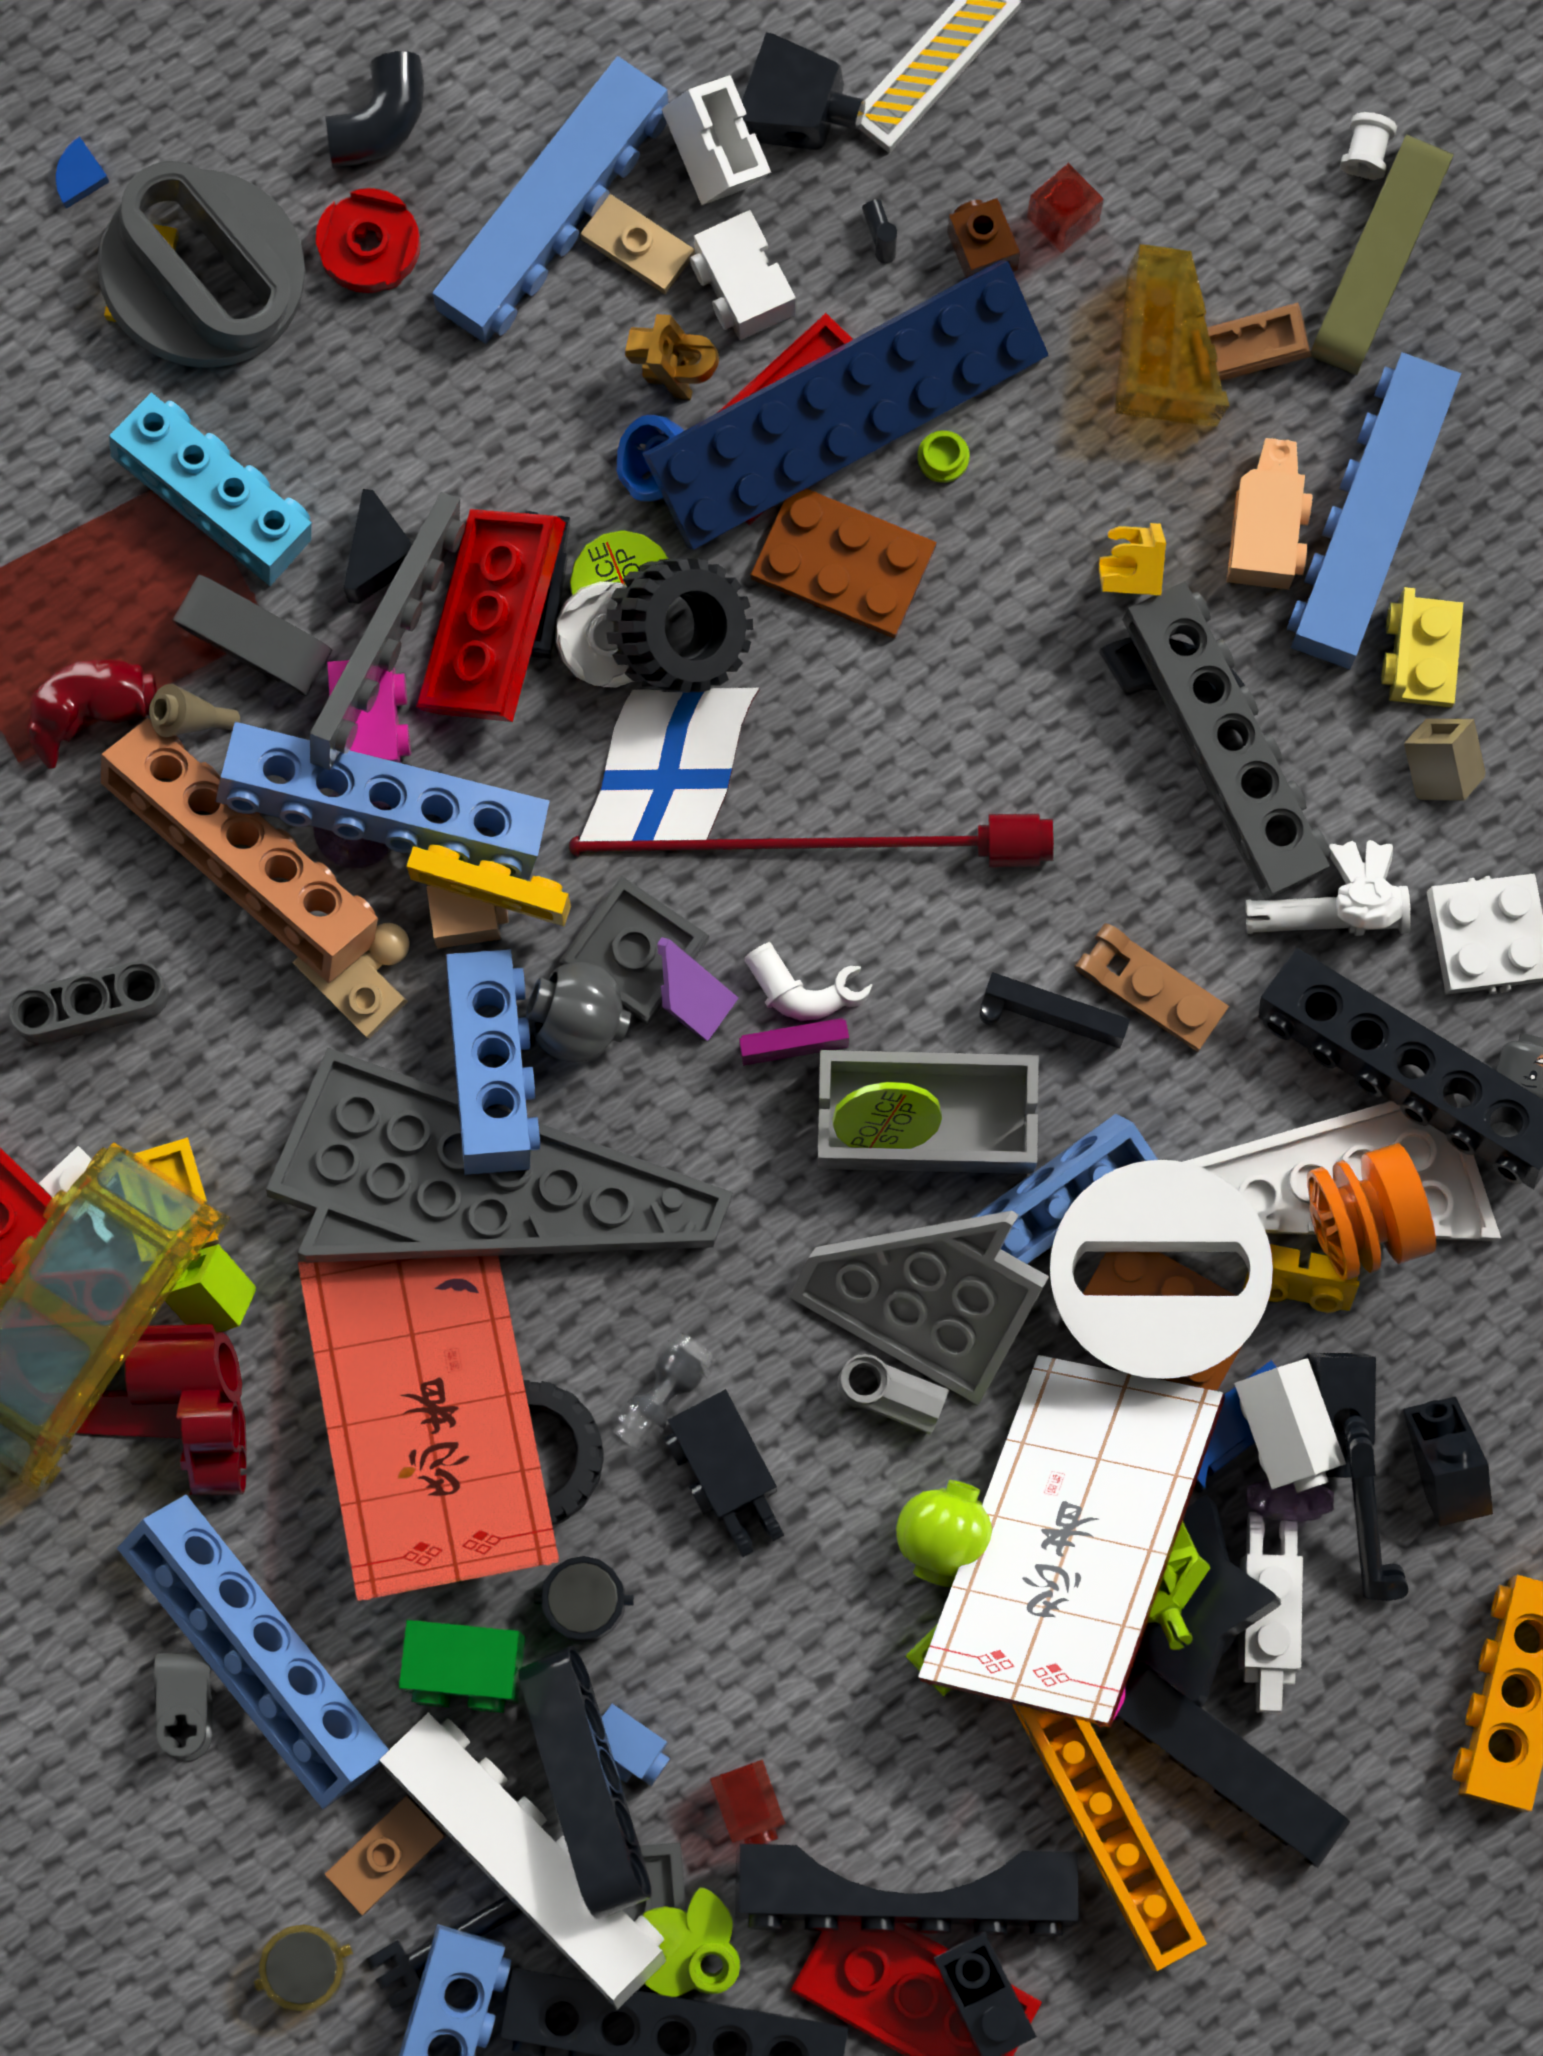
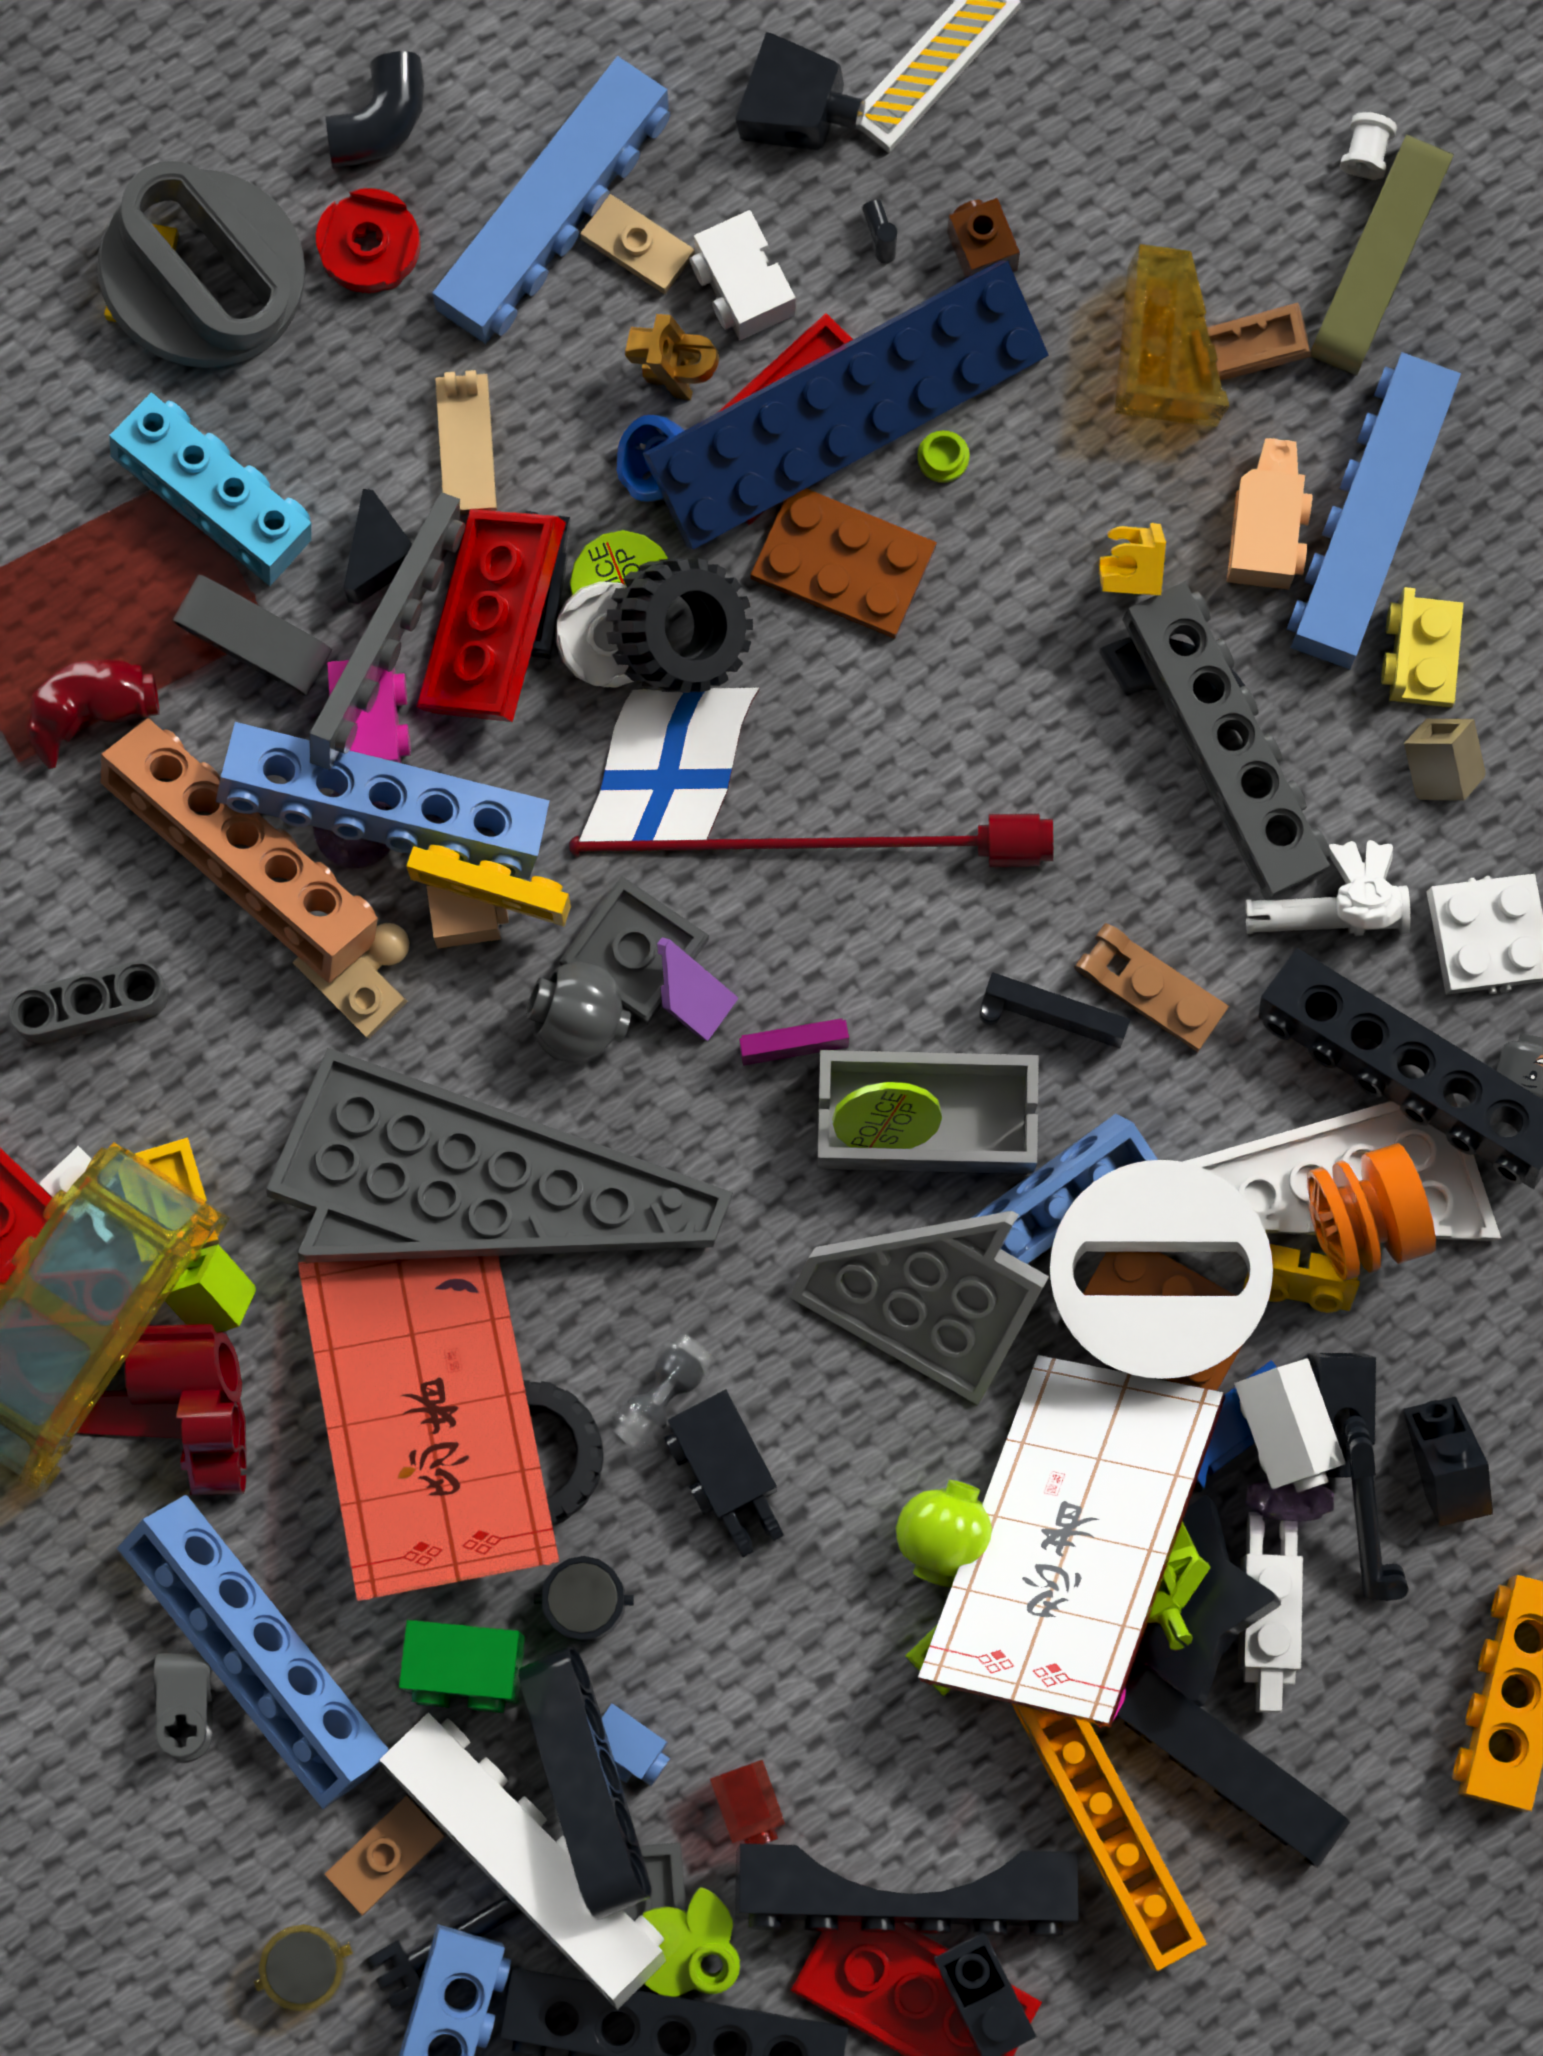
(78, 173): blue tile -> none
(180, 712): dark tan cone -> none
(466, 440): none -> tan hinge
(491, 1142): medium blue brick -> none
(715, 140): white brick -> none
(791, 997): white piece -> none
(897, 1395): light grey piece -> none
(1065, 208): clear red brick -> none

